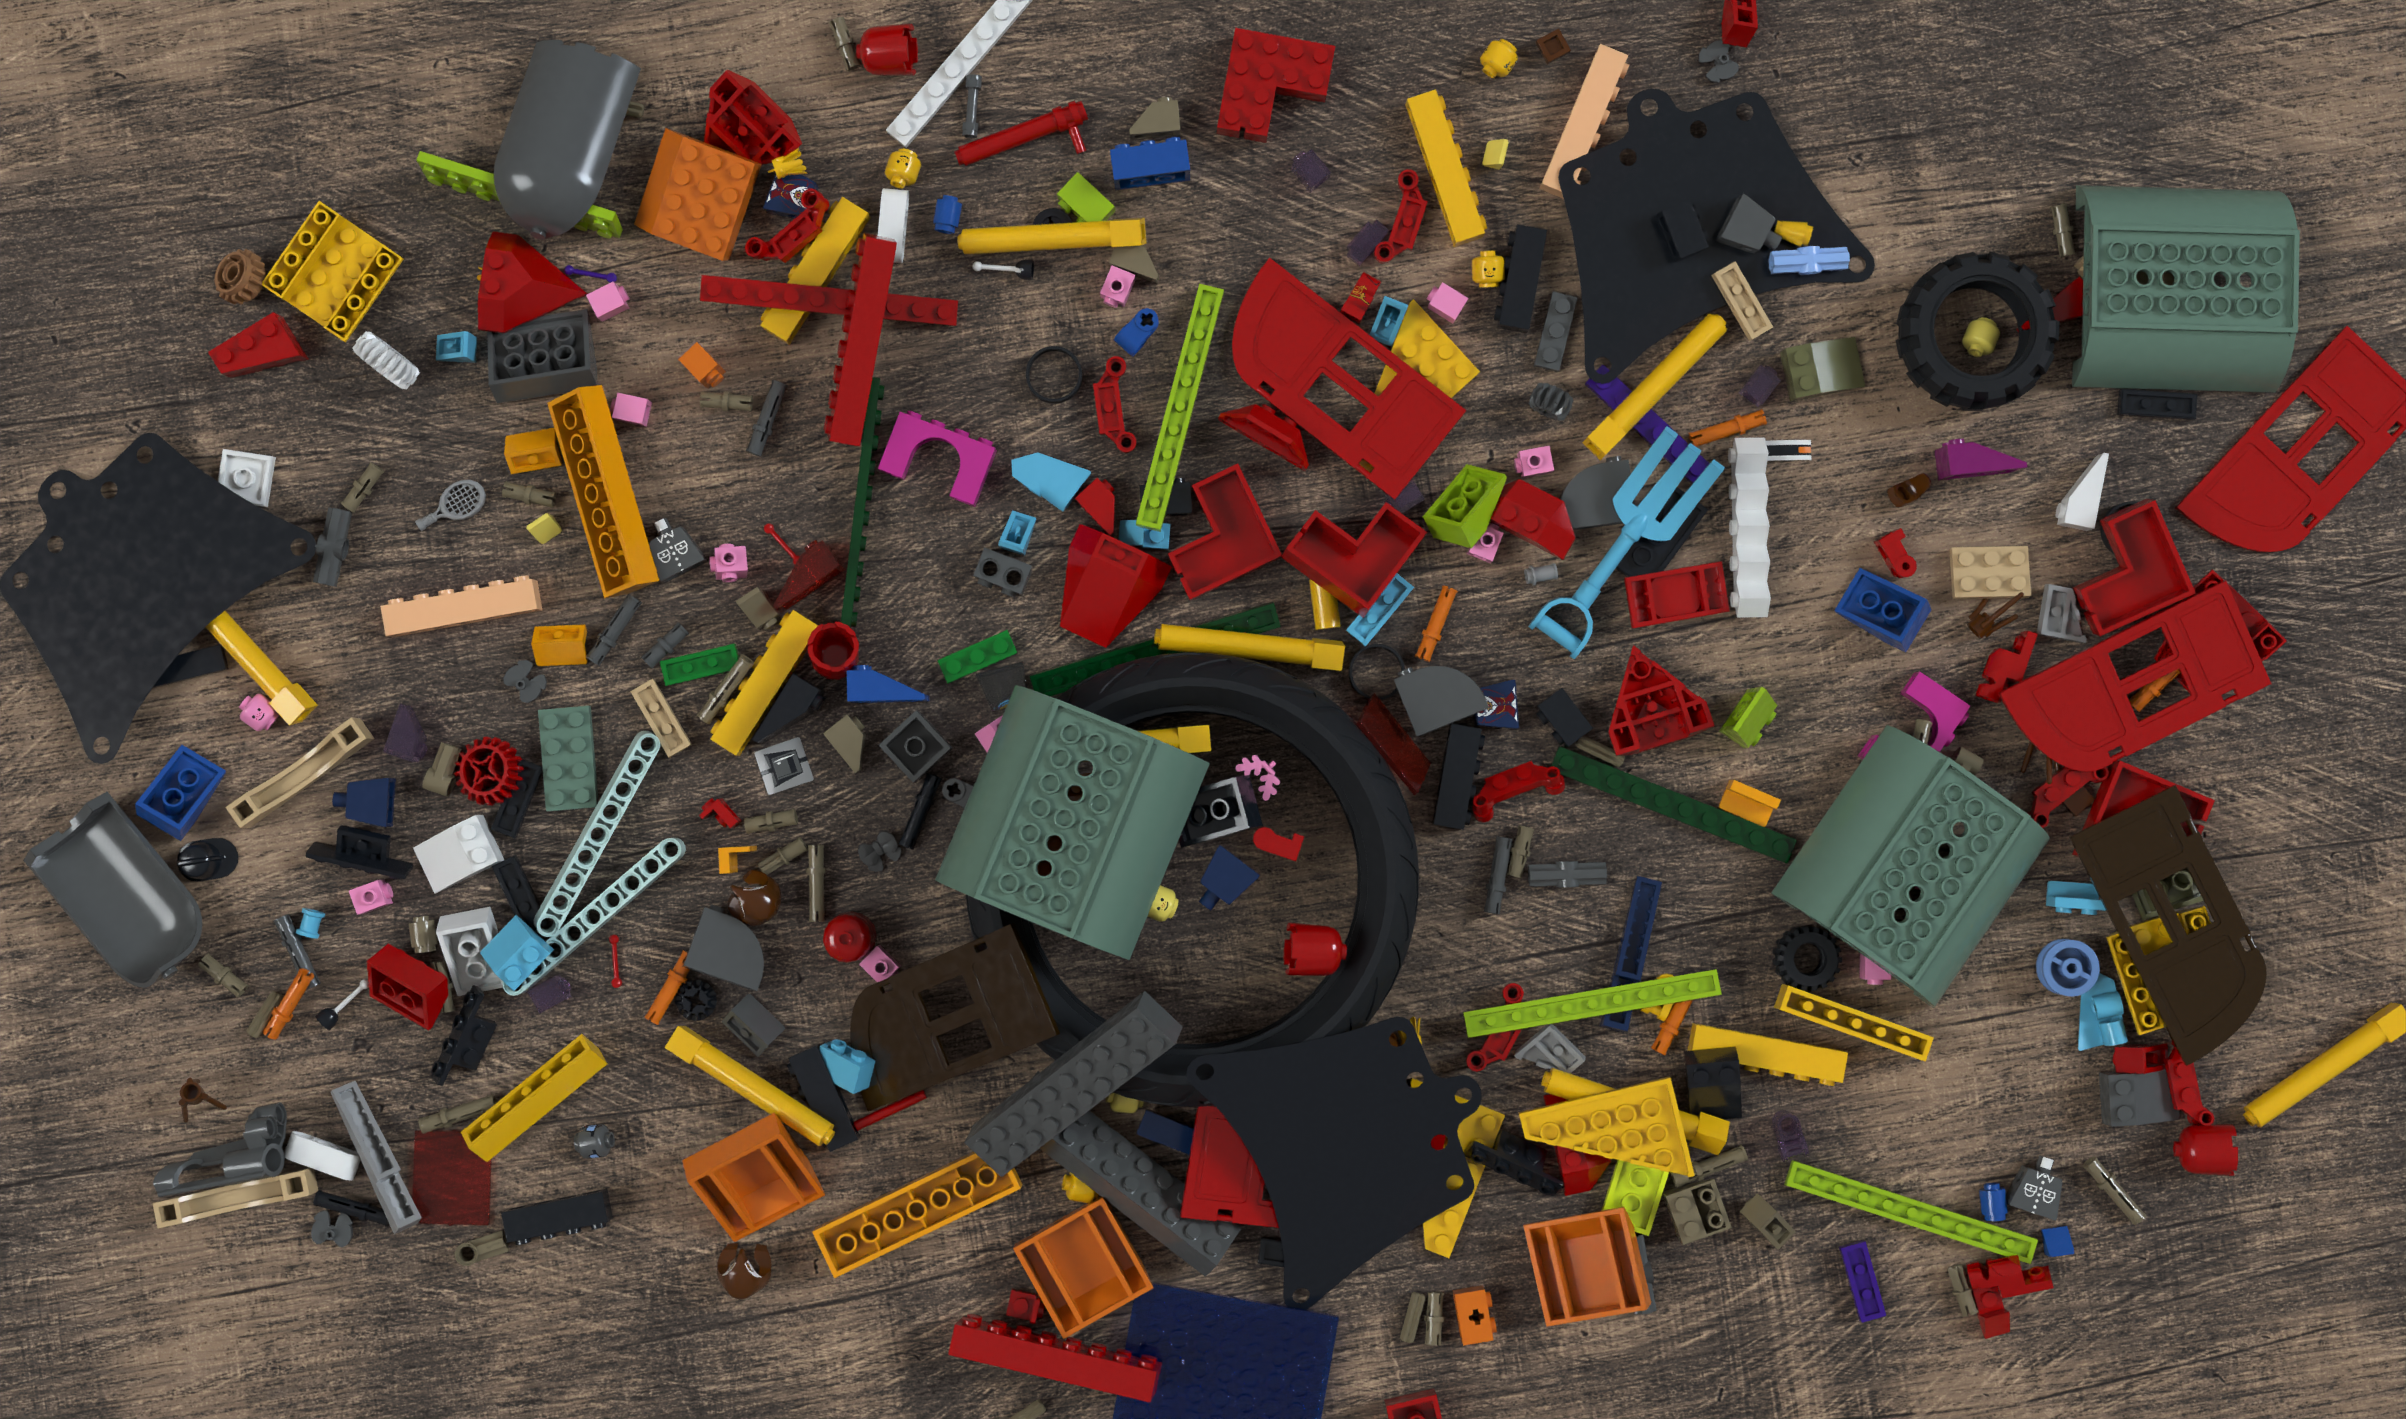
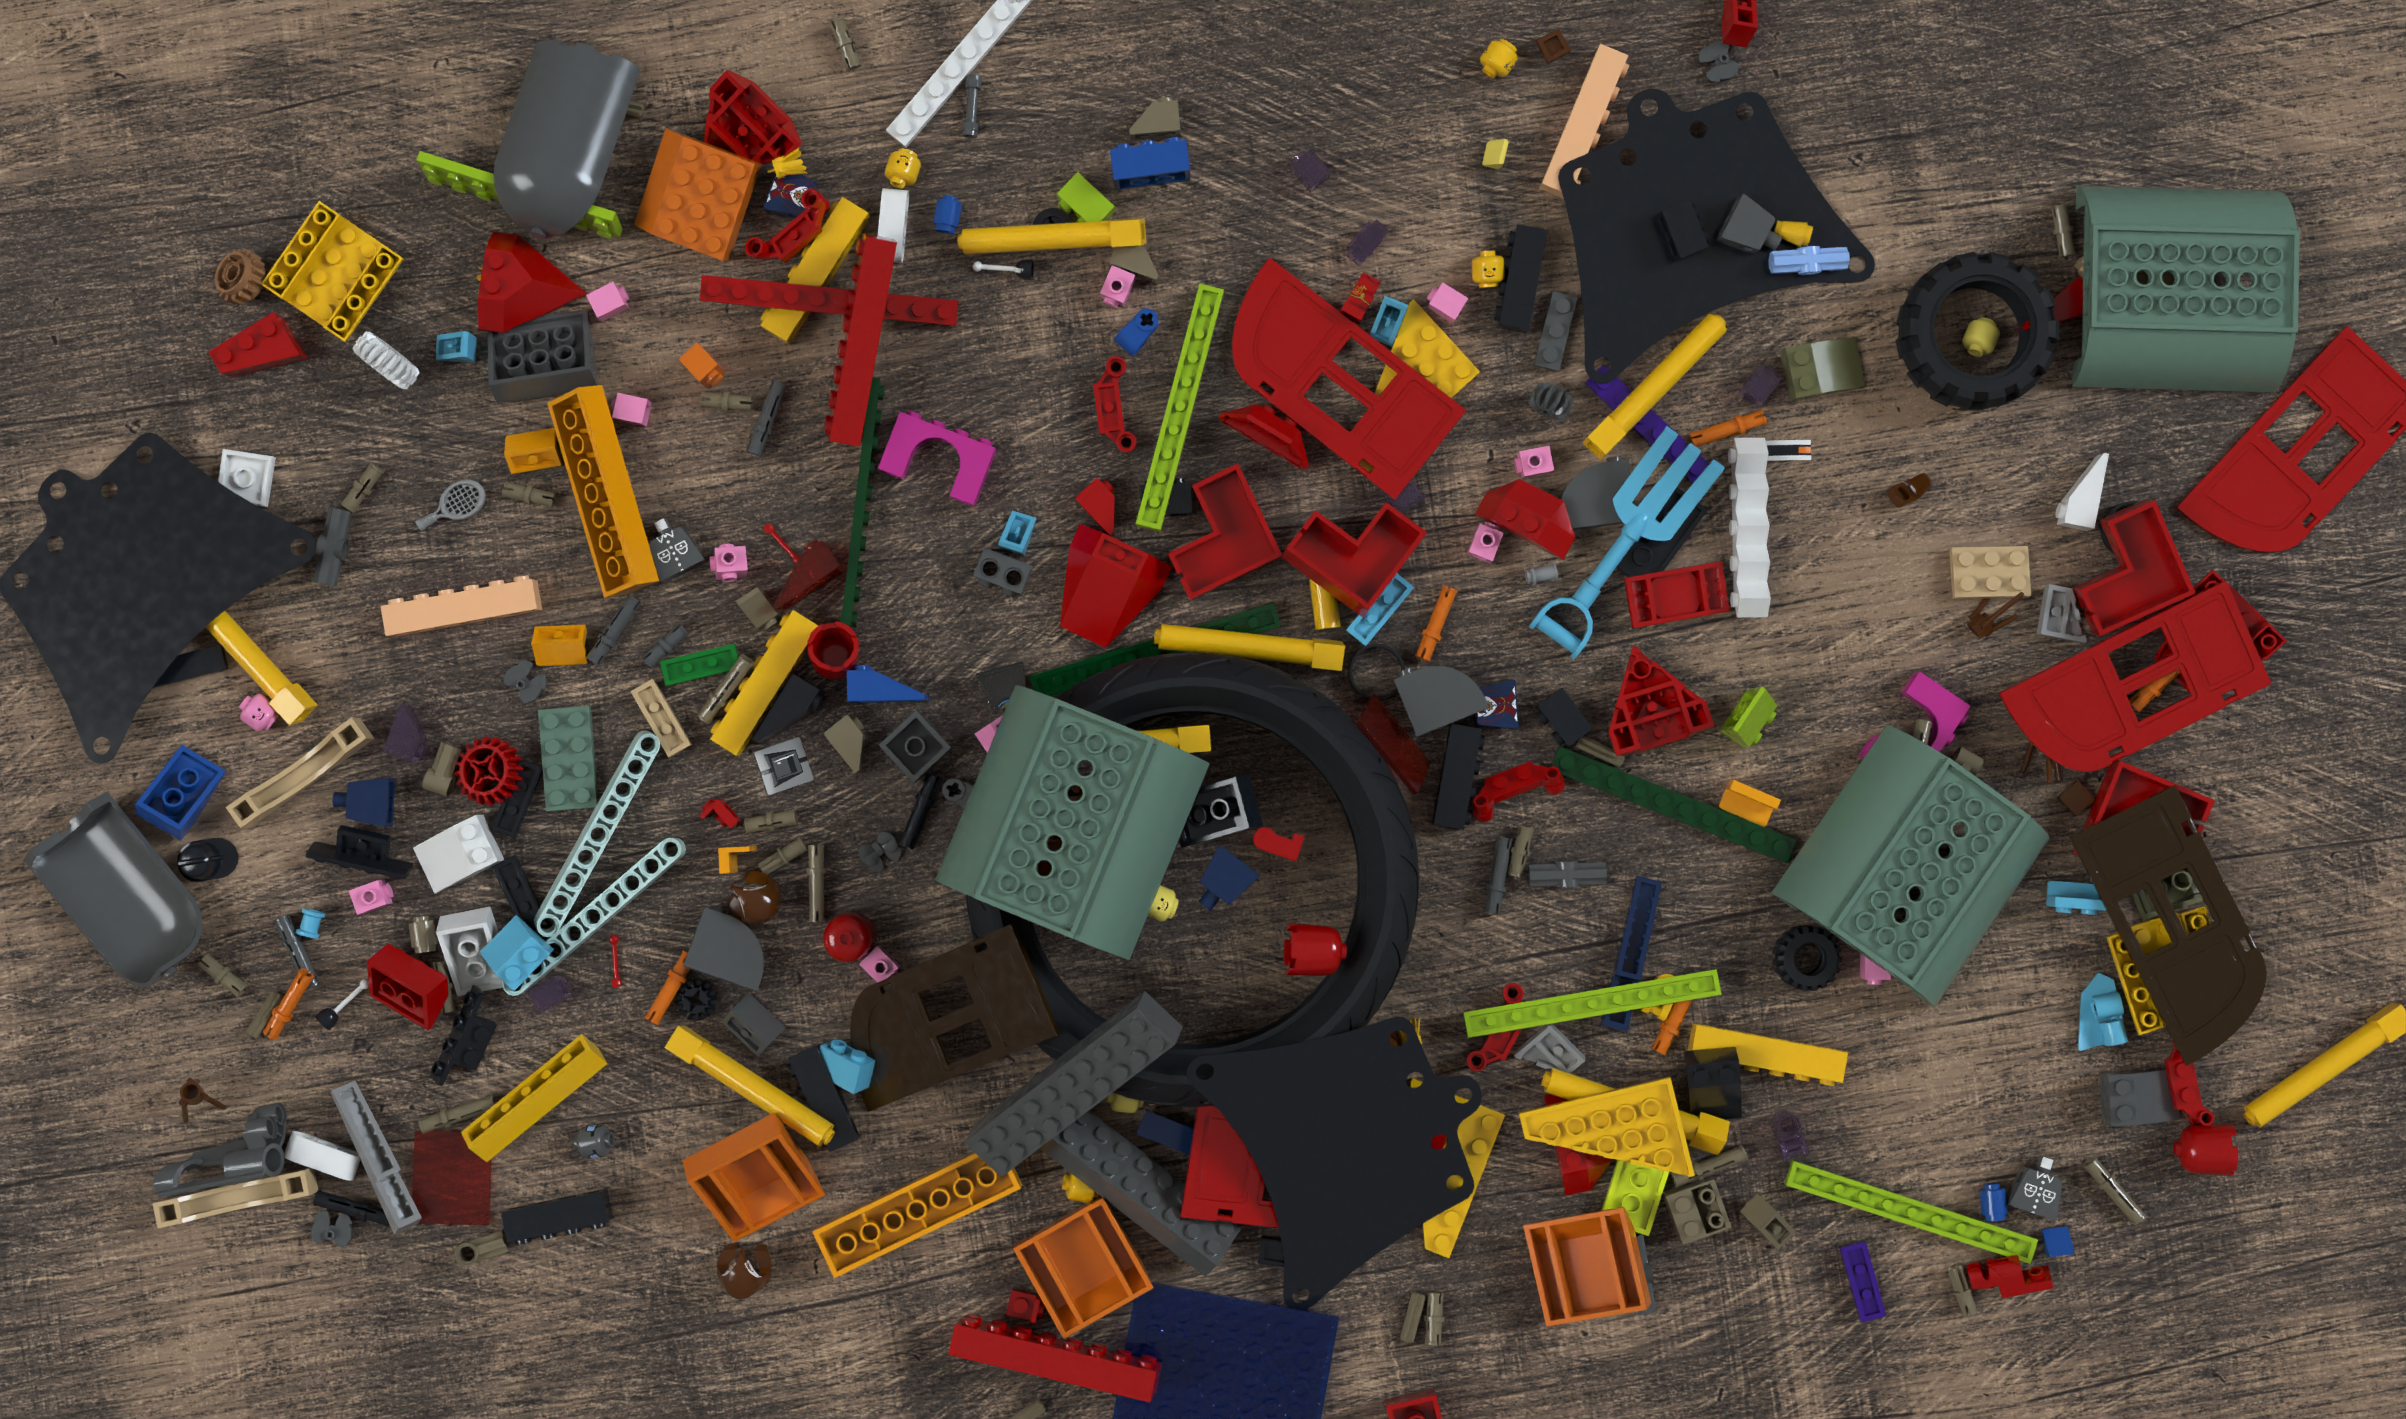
(544, 528): light yellow slope -> none
(611, 277): dark purple hinge -> none
(888, 50): red cylinder -> none
(890, 1110): red bar -> none
(977, 656): green plate -> none
(1048, 349): black tyre -> none
(1049, 478): medium azure panel -> none
(1058, 120): red cylinder -> none
(1143, 537): medium azure slope -> none
(1265, 67): red piece -> none
(1268, 788): bright pink animal -> none
(1407, 219): red plate -> none
(1445, 168): yellow brick -> none
(1465, 506): lime slope -> none
(1474, 1330): orange brick -> none
(1517, 1160): black bracket -> none
(1742, 301): tan plate -> none
(1853, 1022): yellow brick -> none
(1884, 609): blue slope -> none
(1895, 555): red leg -> none
(1971, 459): magenta slope -> none
(1991, 1312): red slope -> none
(2006, 666): red plate -> none
(2064, 784): red plate -> none
(2067, 967): medium blue wheel -> none
(2140, 1058): red slope -> none
(2157, 404): black tile -> none

